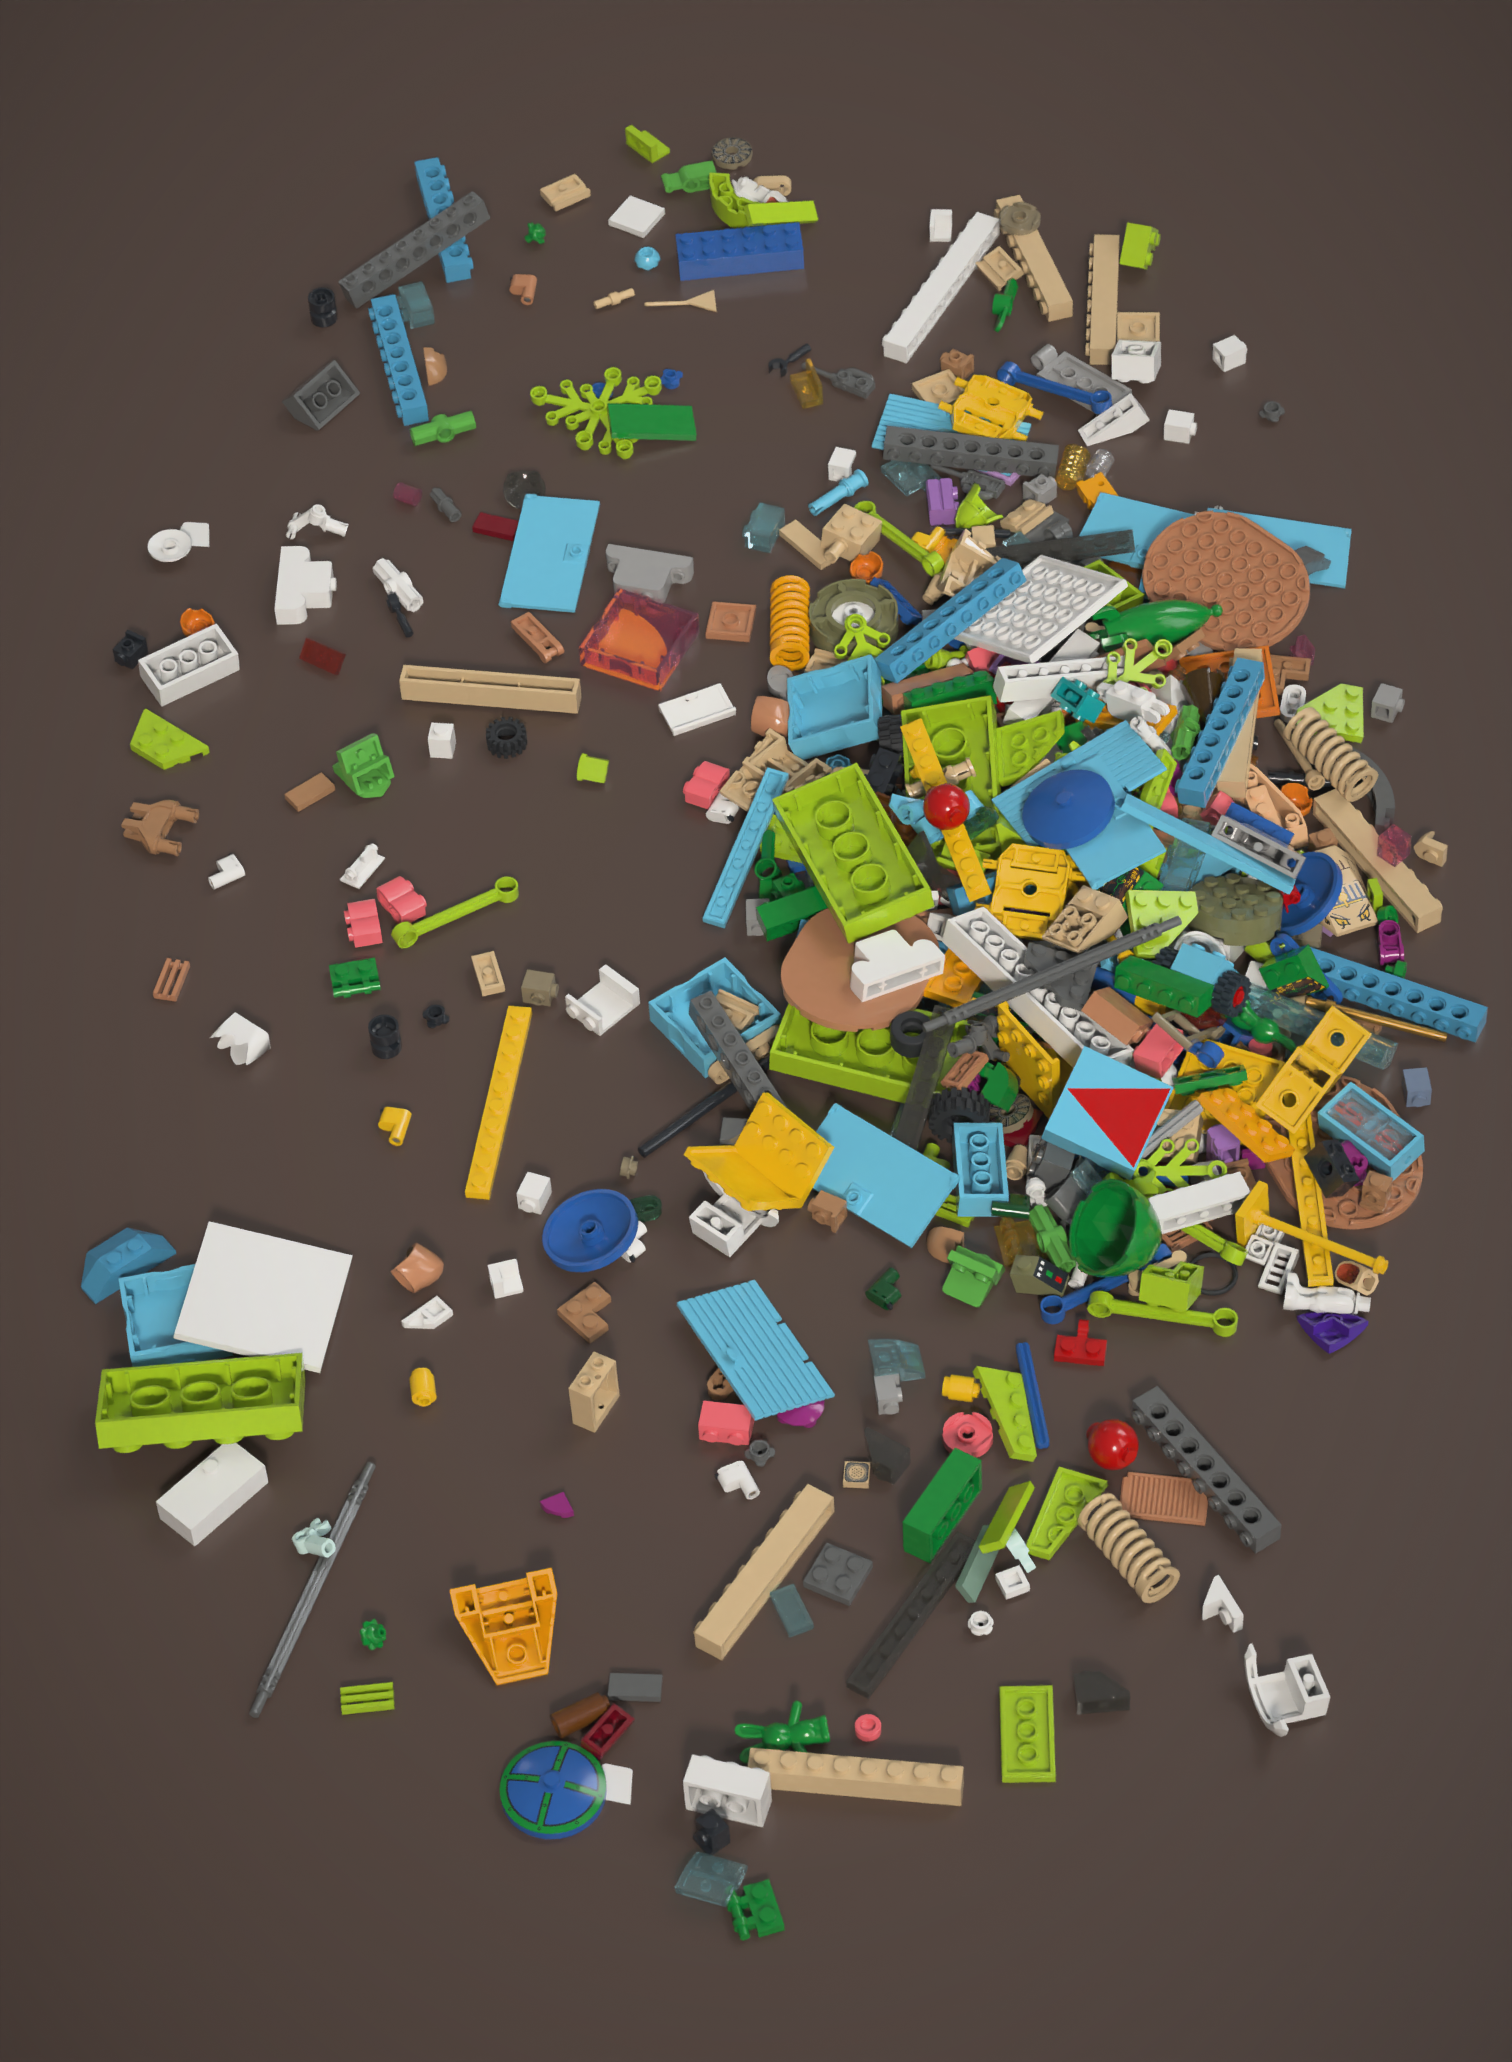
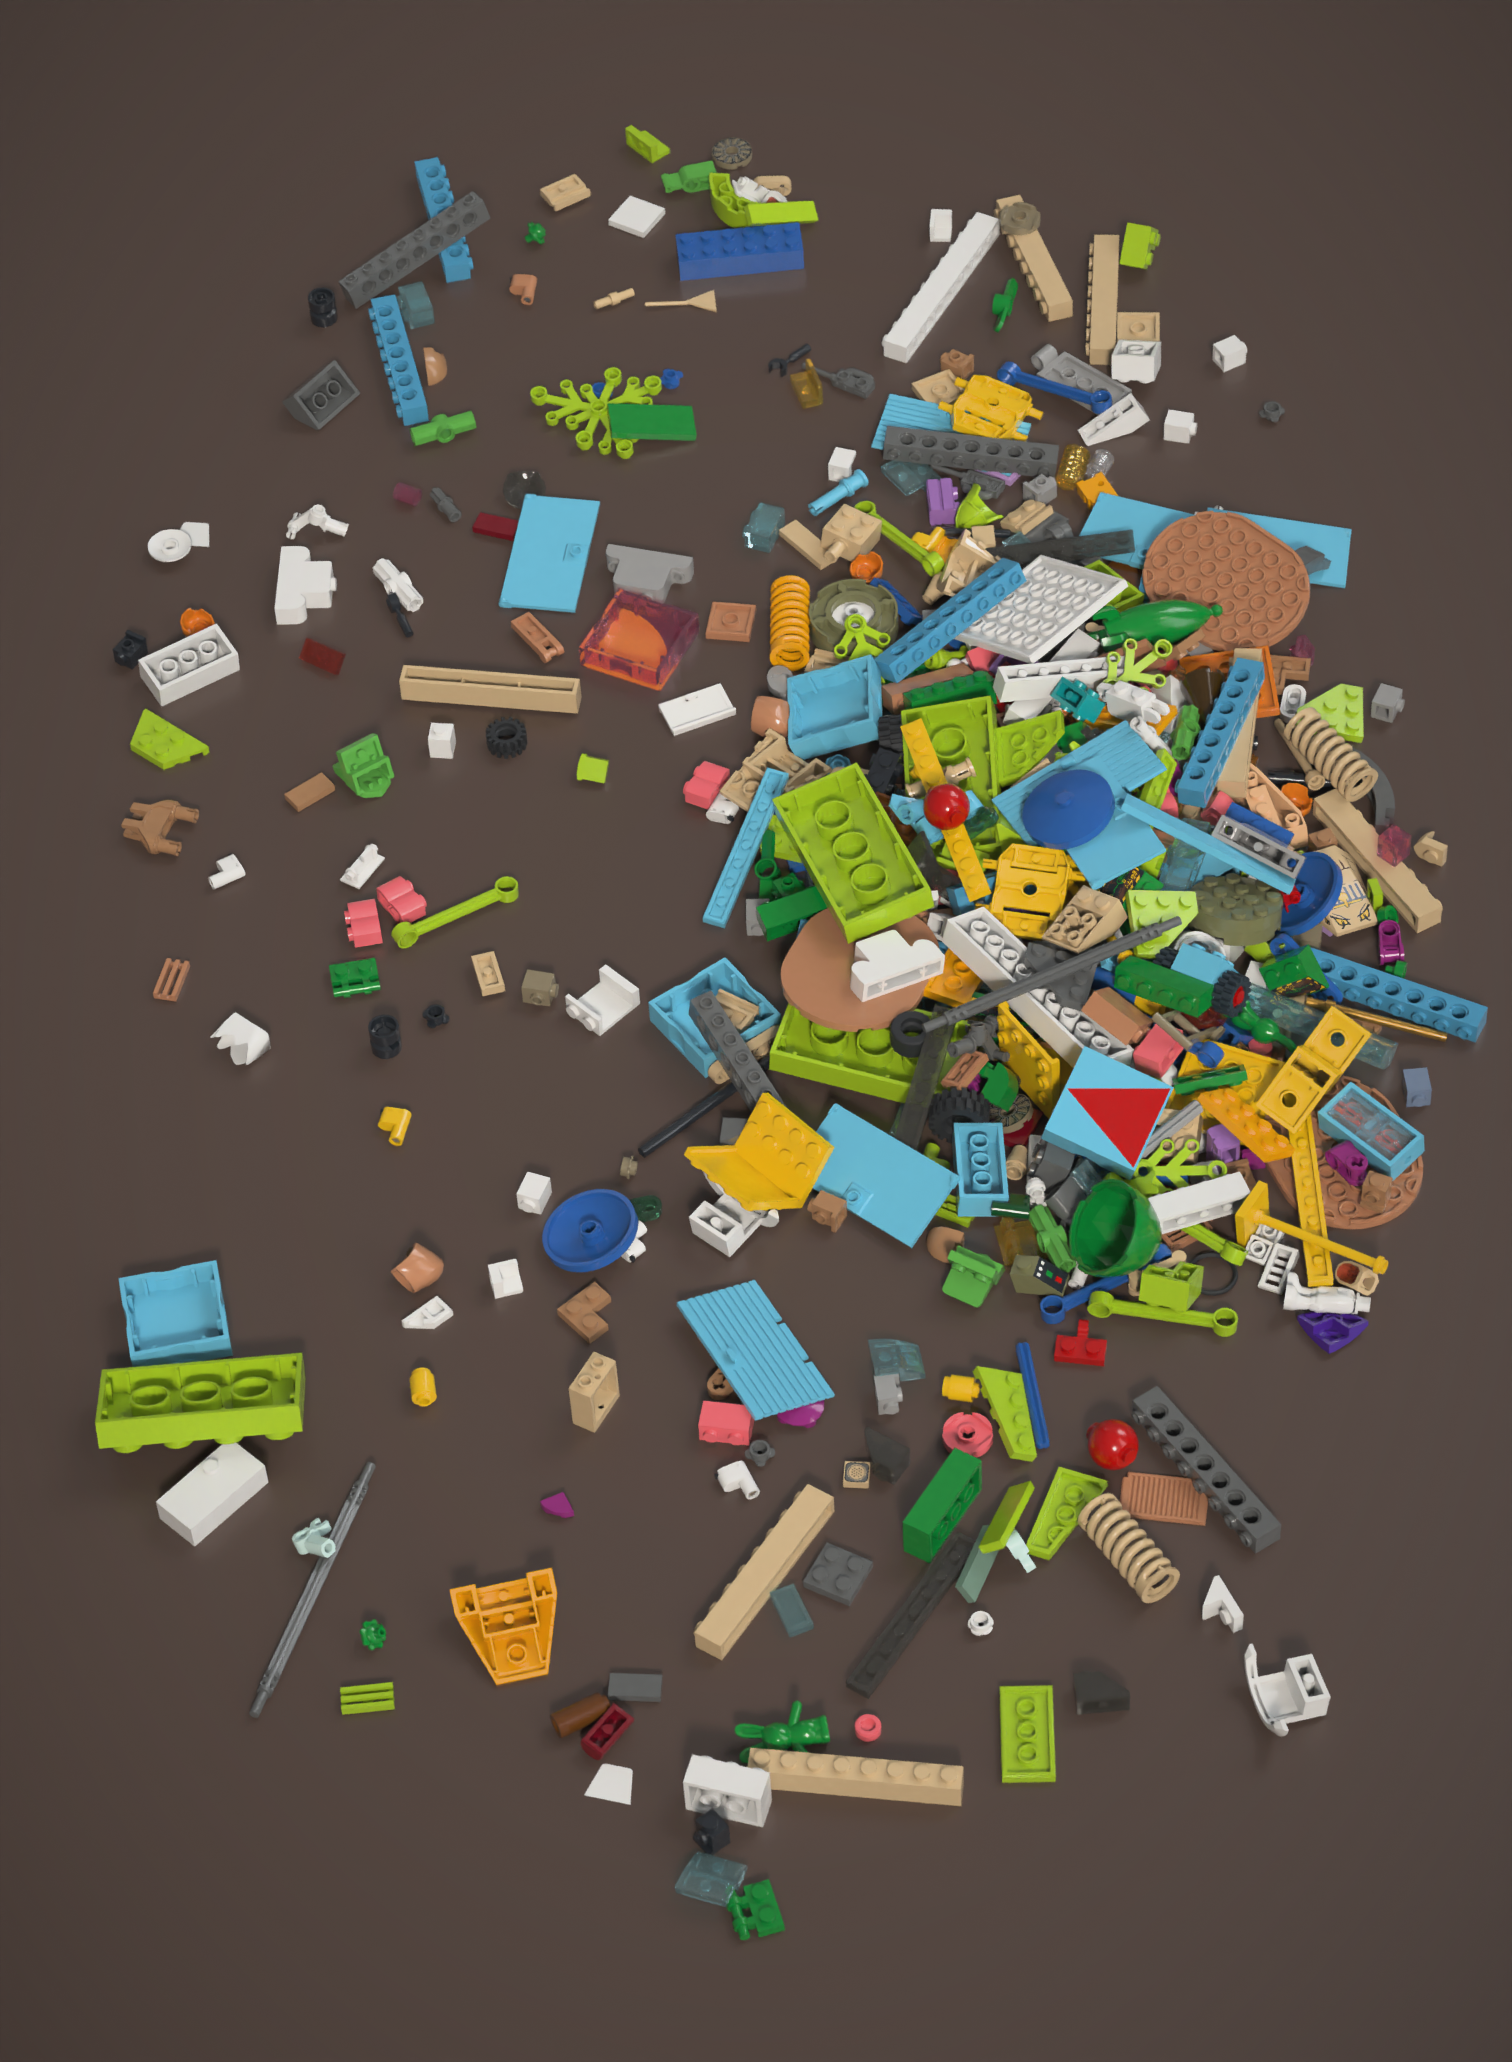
(122, 1256): dark azure wedge -> none
(263, 1295): white tile -> none
(498, 1103): yellow plate -> none
(553, 1790): blue dish -> none
(647, 258): medium azure plate -> none
(882, 1291): dark green piece -> none
(999, 268): tan plate -> none
(1012, 1582): white plate -> none
(1331, 1168): black brick -> none

